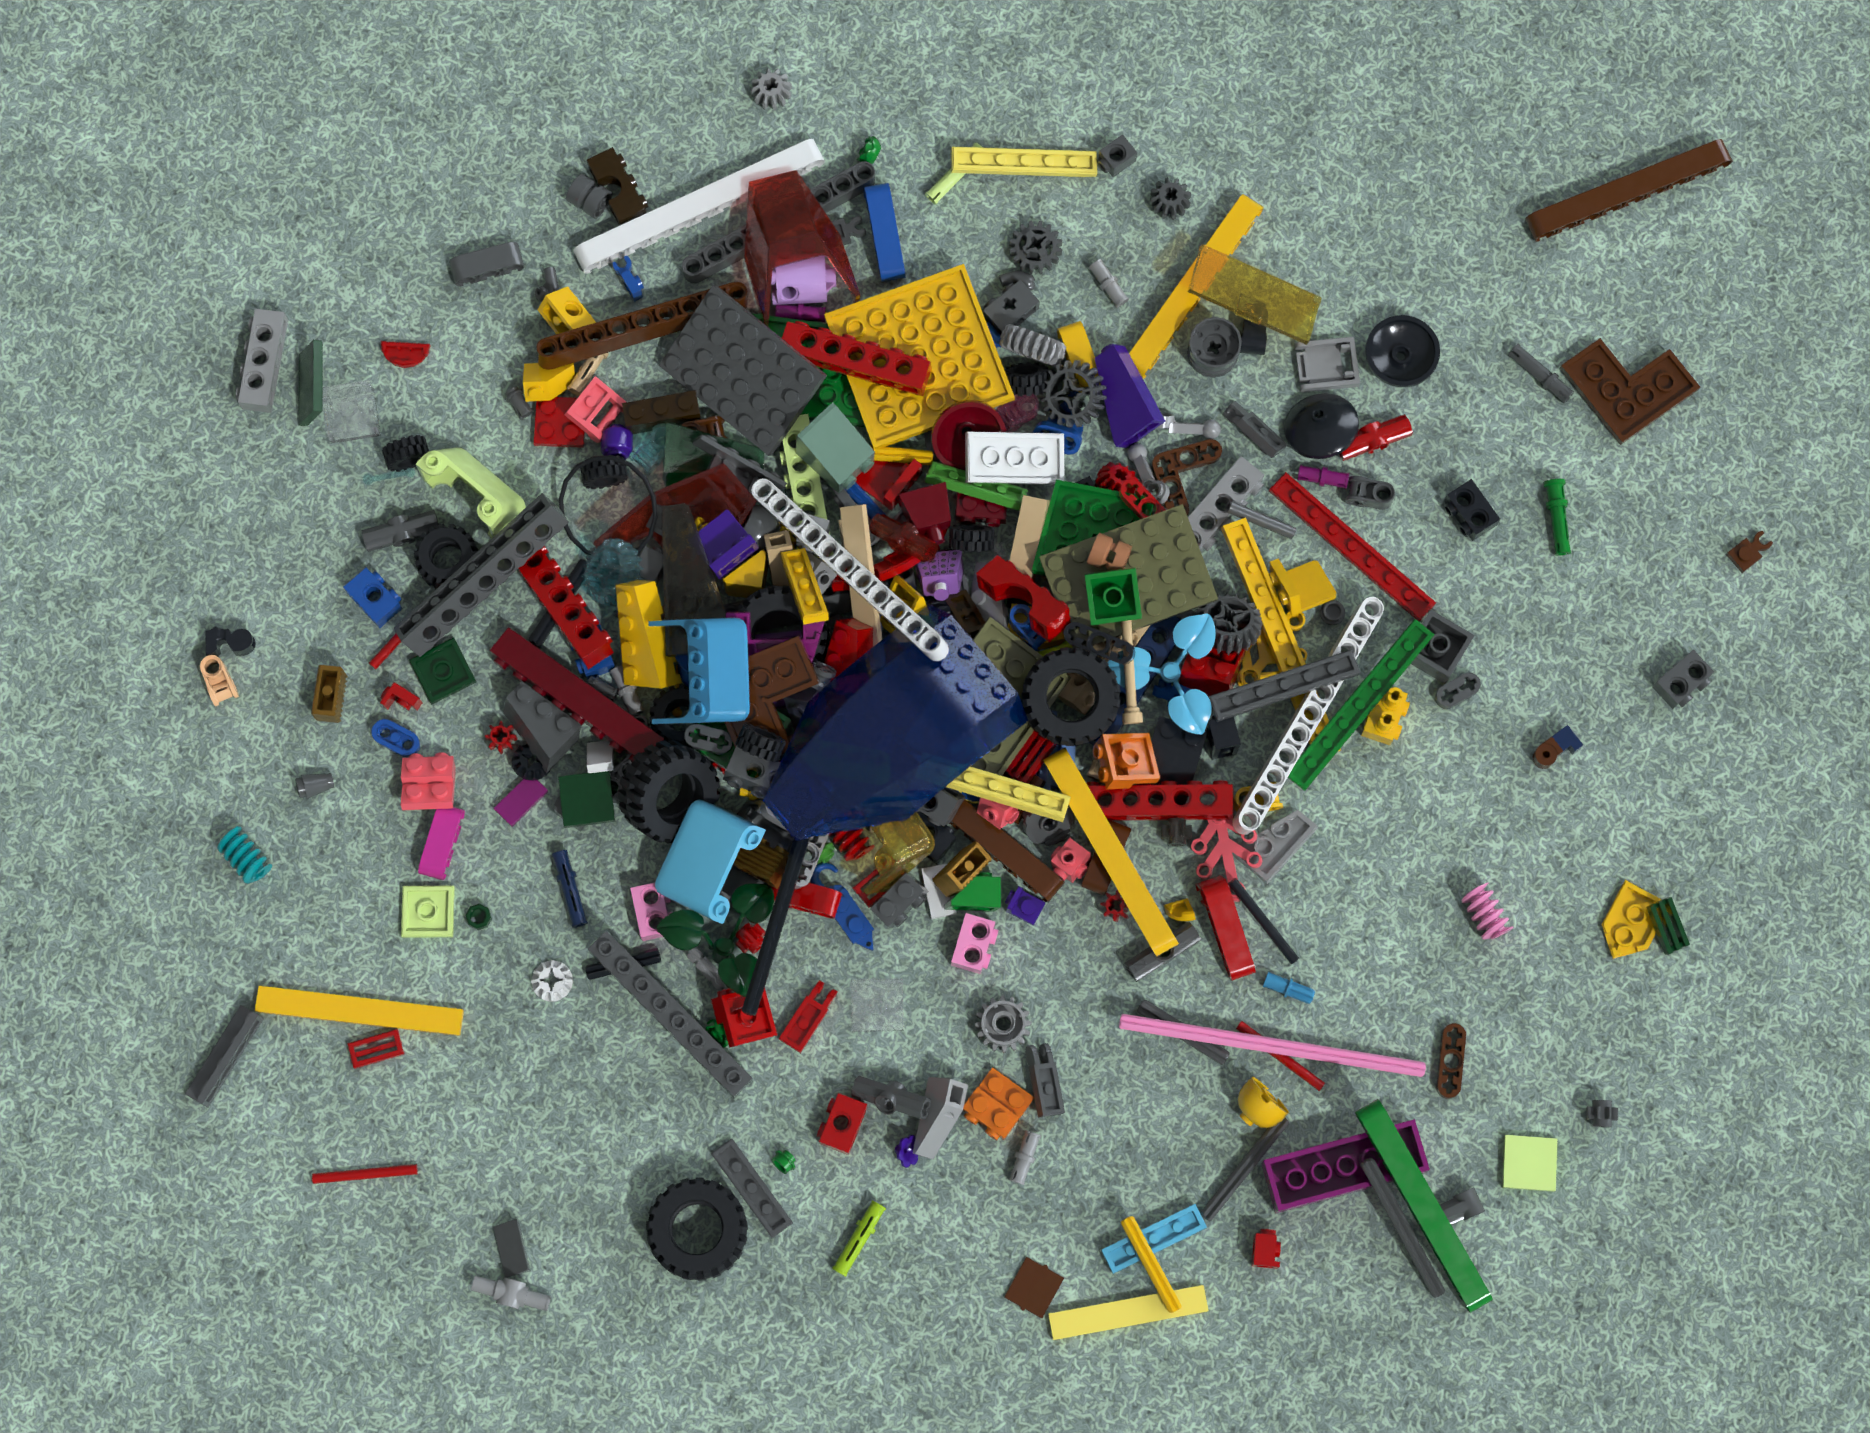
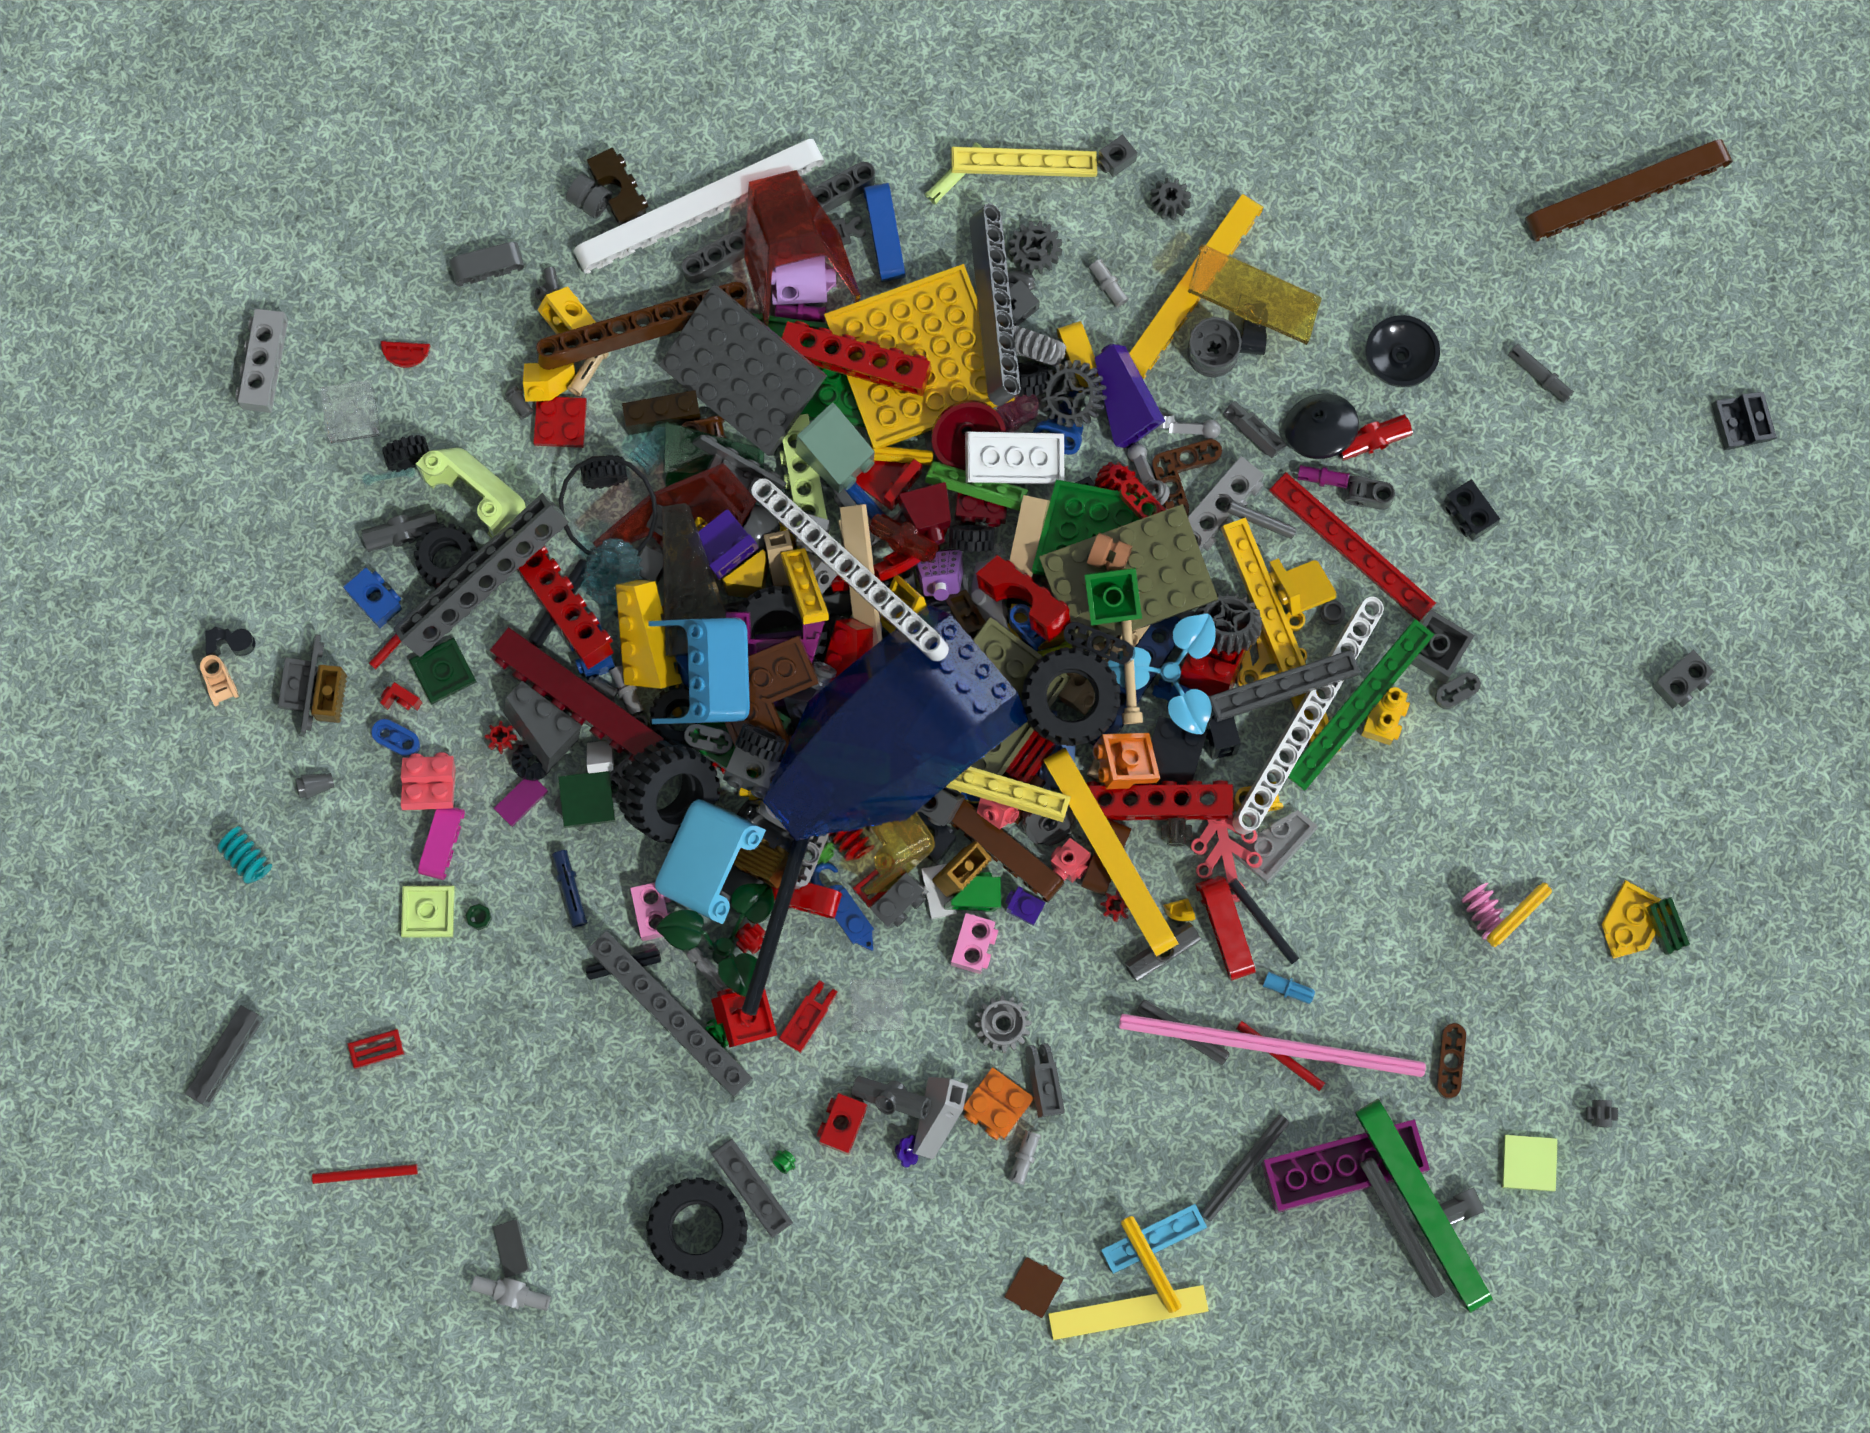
(297, 685): none -> dark grey bracket
(310, 382): dark green tile -> none
(359, 1010): yellow tile -> none
(560, 988): white gear -> none
(590, 403): coral plate -> none
(617, 441): dark purple head -> none
(632, 284): blue plate -> none
(777, 94): light grey gear -> none
(870, 150): green plate -> none
(874, 1210): lime pin -> none
(994, 305): none -> dark grey beam
(1260, 1105): yellow cylinder -> none
(1266, 1249): red brick -> none
(1323, 366): light grey container -> none
(1519, 914): none -> yellow axle
(1556, 745): leg -> none
(1557, 505): green pin -> none
(1625, 401): reddish brown plate -> none
(1744, 420): none -> black slope
(1746, 553): reddish brown plate -> none

